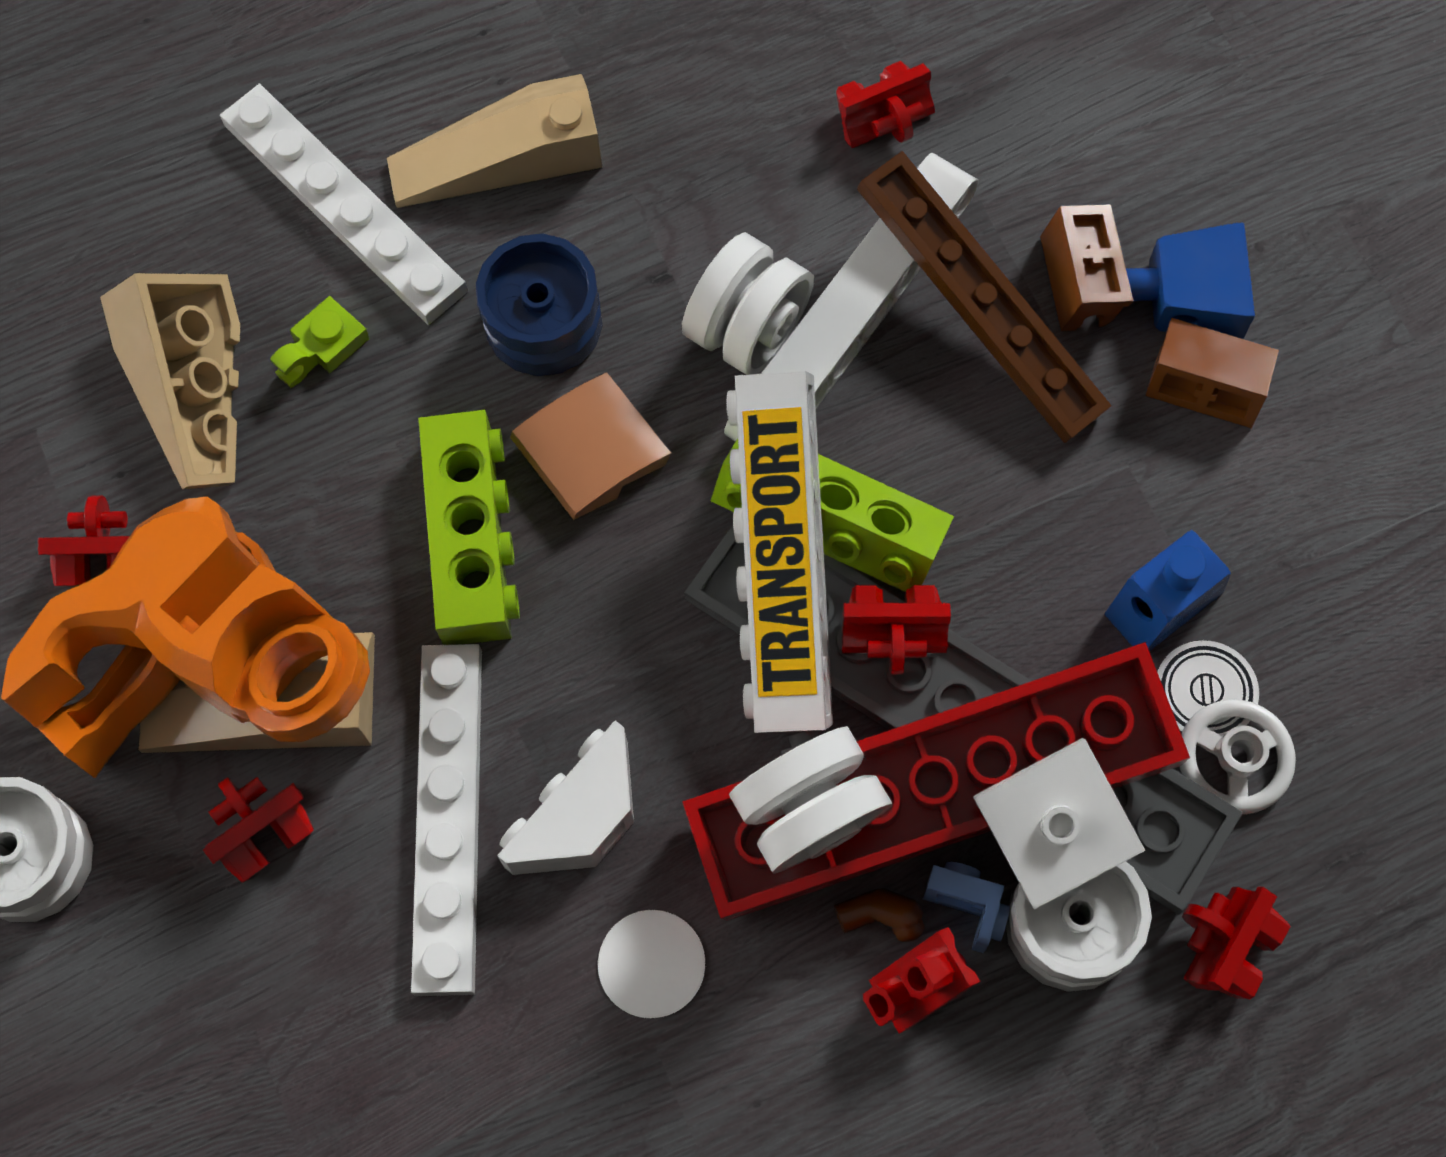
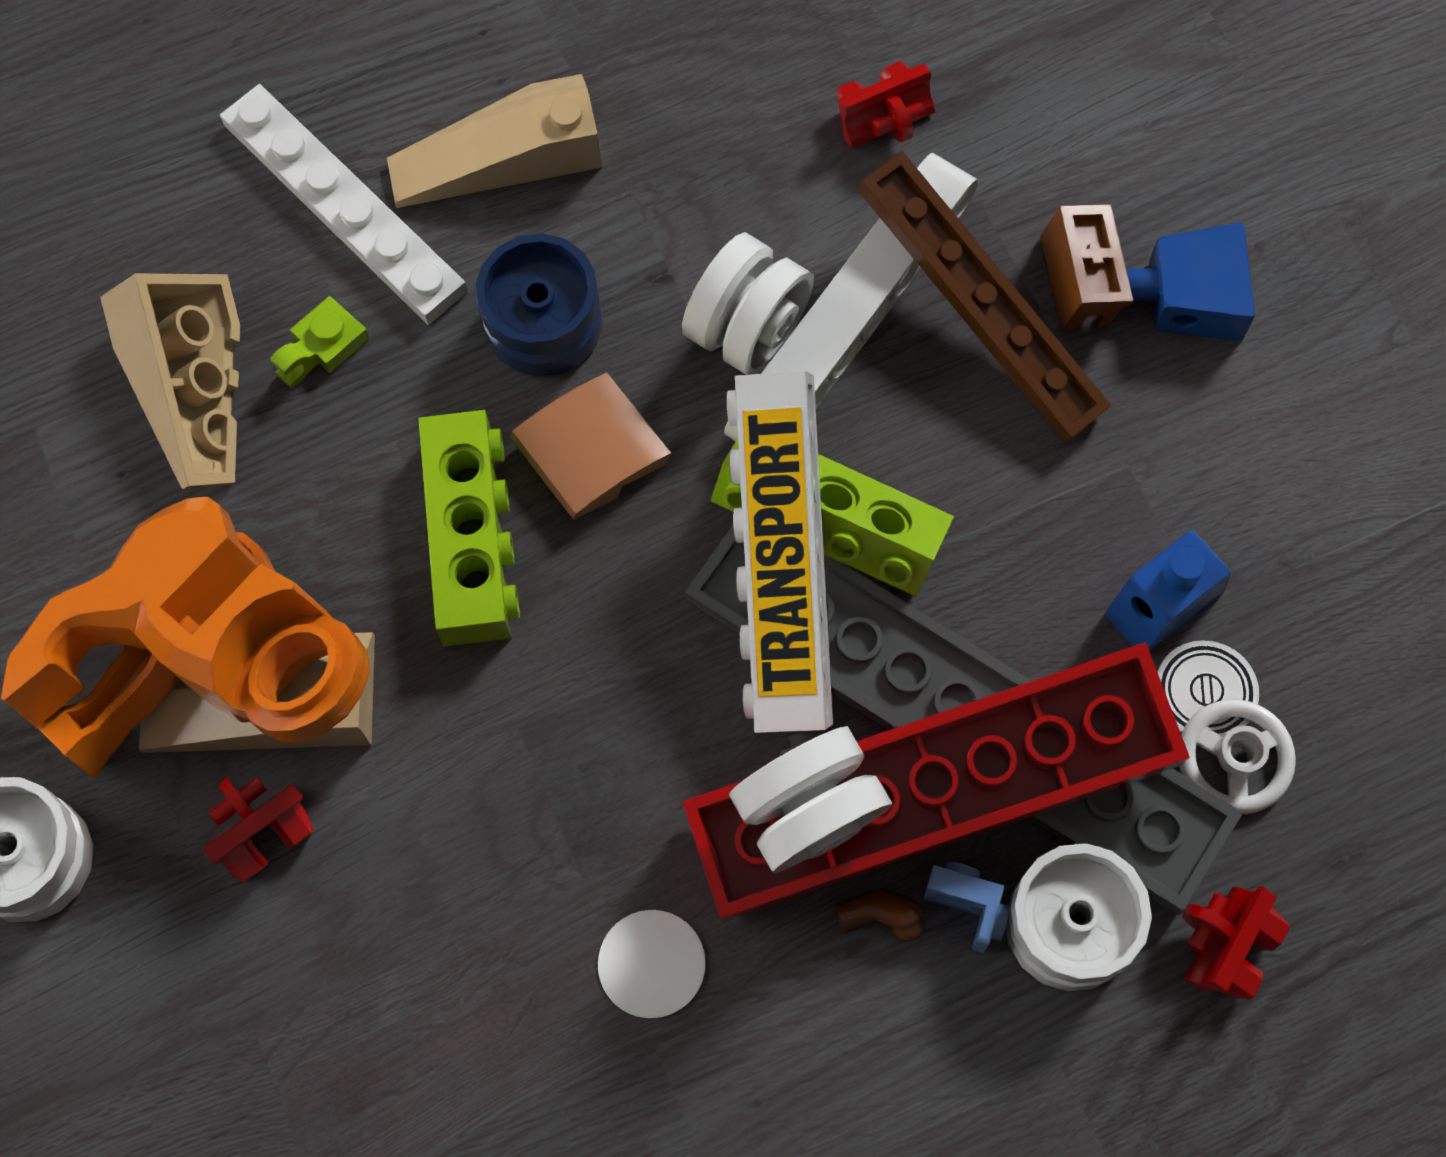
(72, 554): red hips -> none
(447, 821): white plate -> none
(579, 812): white slope -> none
(895, 628): red hips -> none
(919, 983): red hips -> none
(1058, 823): white plate -> none
(1212, 373): dark orange hinge -> none

